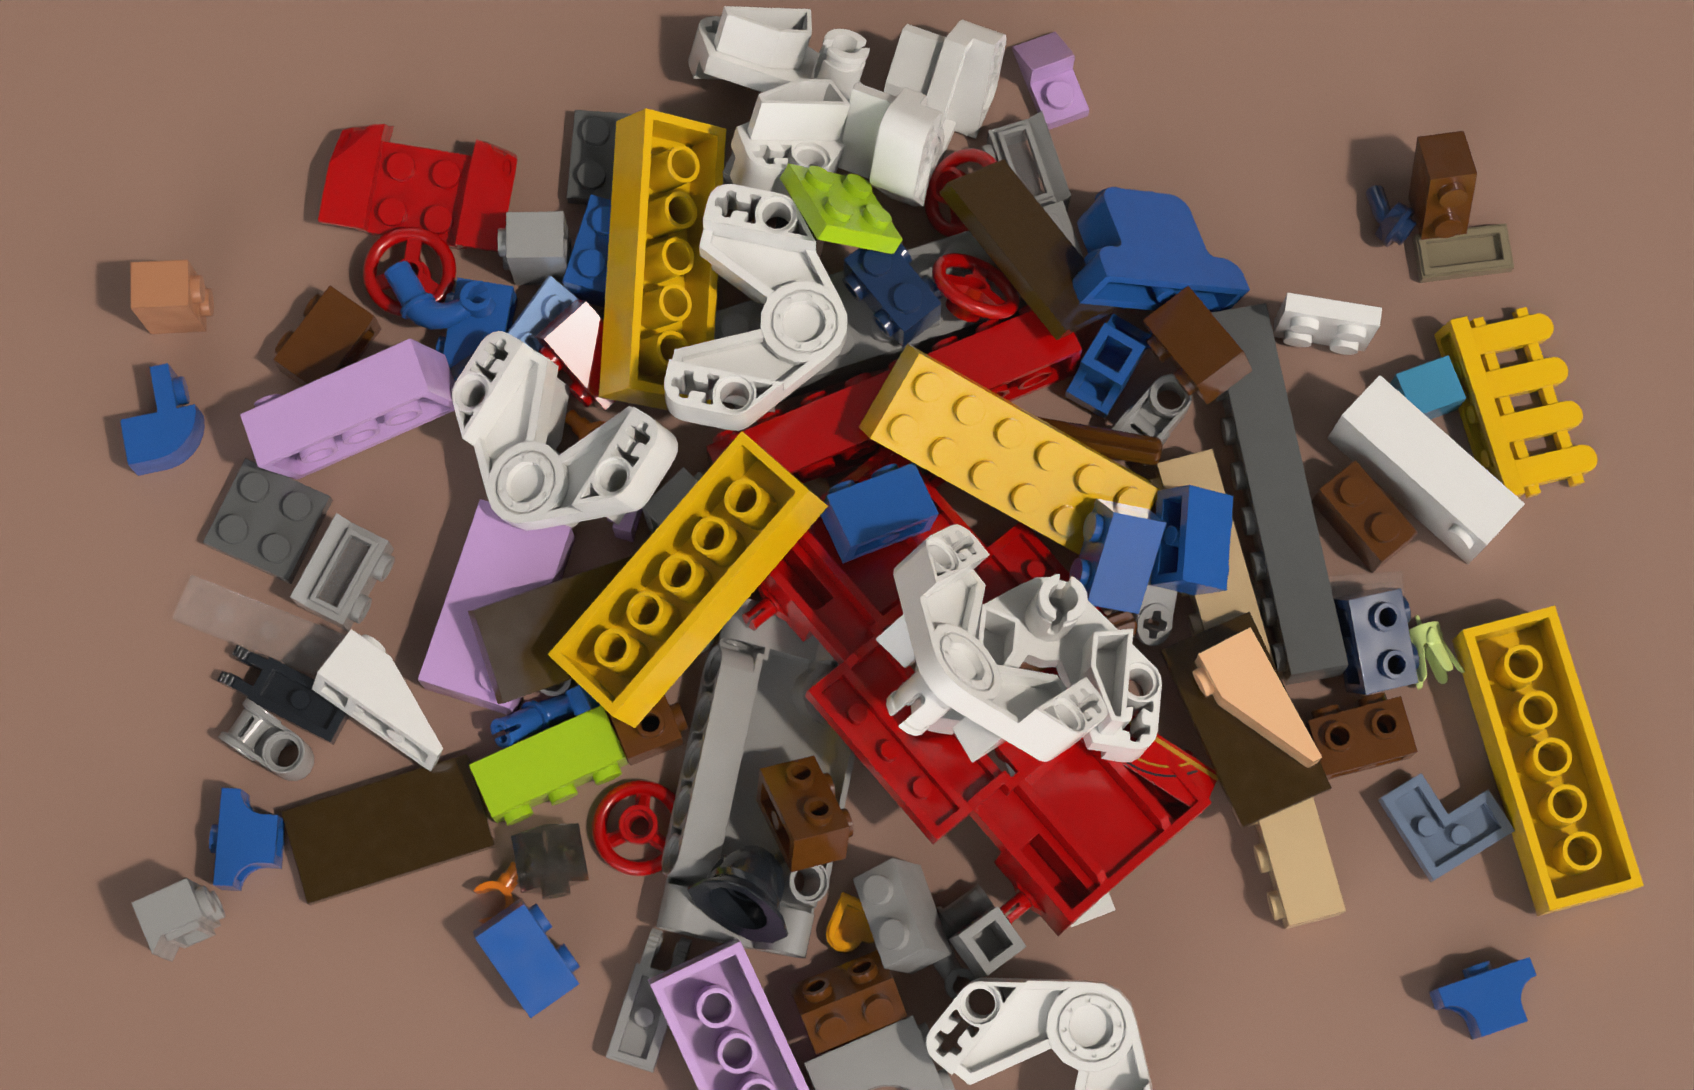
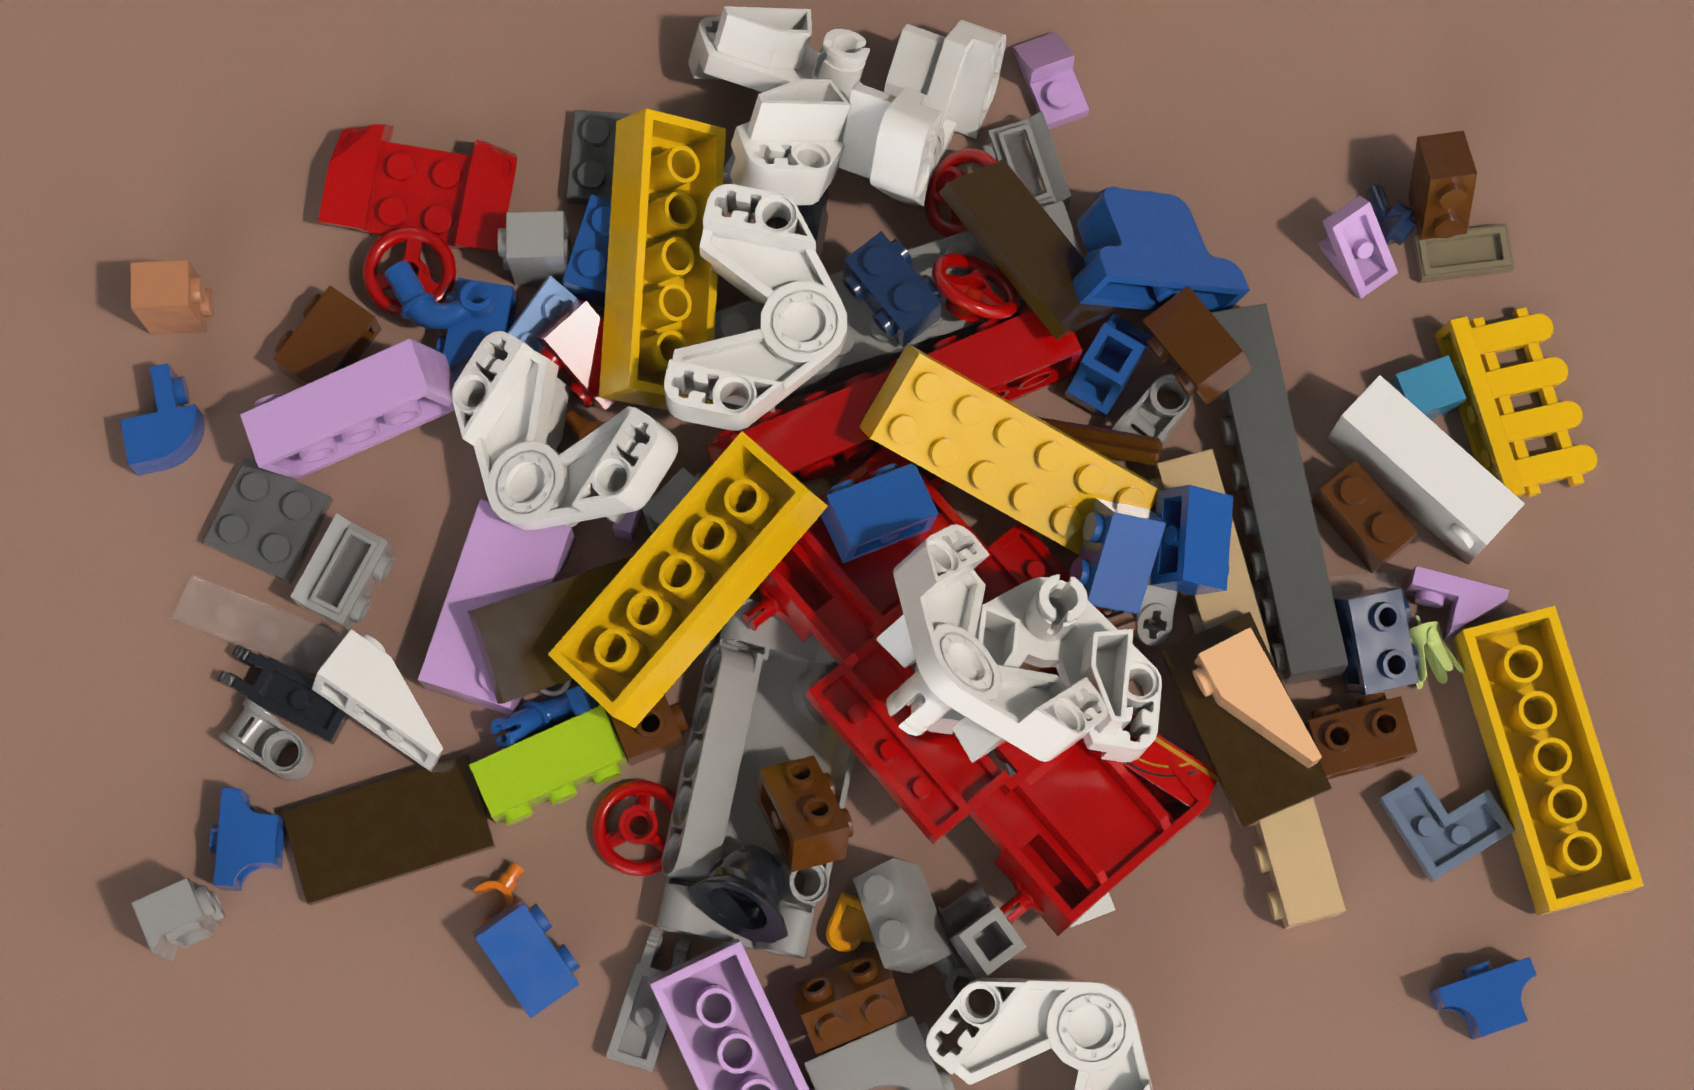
(550, 859): clear smoke brick -> none
(841, 208): lime plate -> none
(1326, 322): white plate -> none
(1358, 247): none -> lavender slope
(1466, 598): none -> lavender slope

